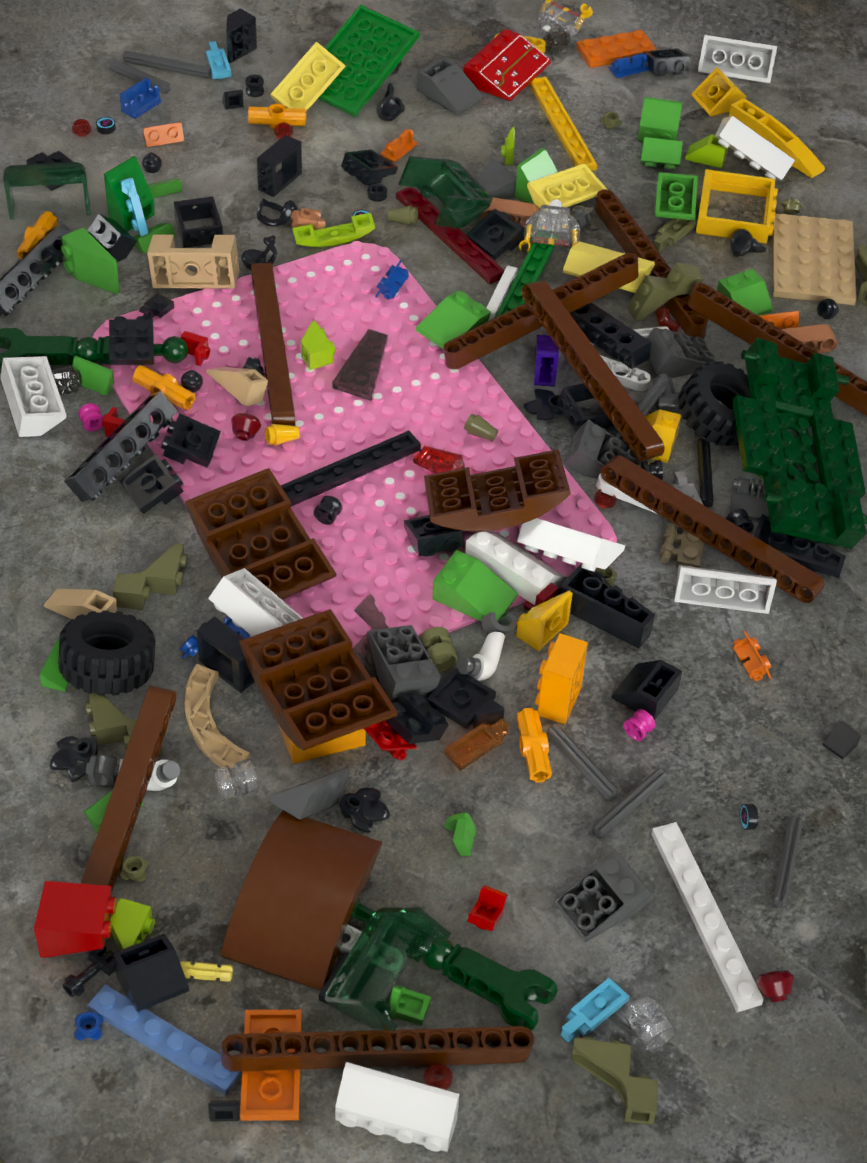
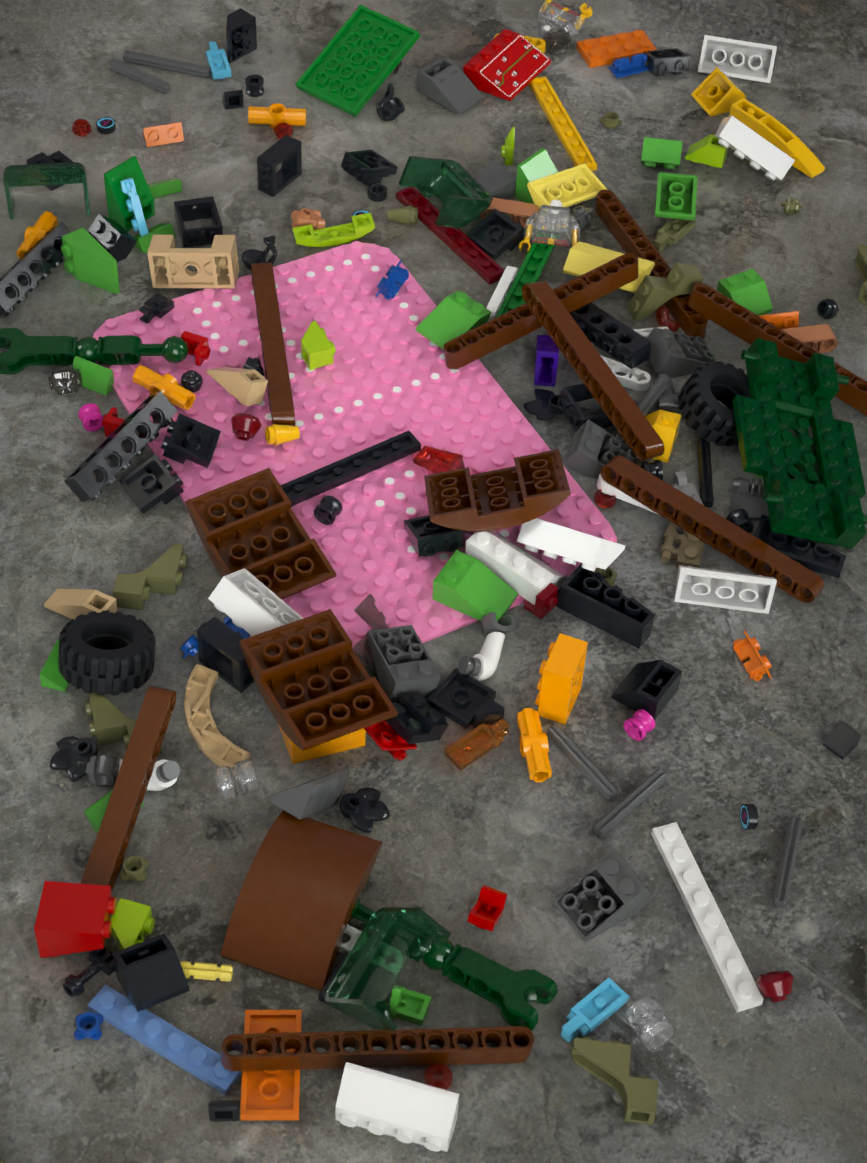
(32, 395): white slope -> none
(131, 341): black plate -> none
(139, 98): blue hinge -> none
(151, 163): black plate -> none
(285, 215): black piece -> none
(308, 79): light yellow slope -> none
(363, 366): clear smoke wing -> none
(399, 146): orange hinge -> none
(440, 648): olive wheel -> none
(464, 832): bright green tile -> none
(480, 427): olive cone -> none
(544, 621): yellow slope -> none
(659, 119): bright green slope -> none
(742, 185): yellow window -> none
(743, 242): black piece -> none
(813, 259): tan plate -> none

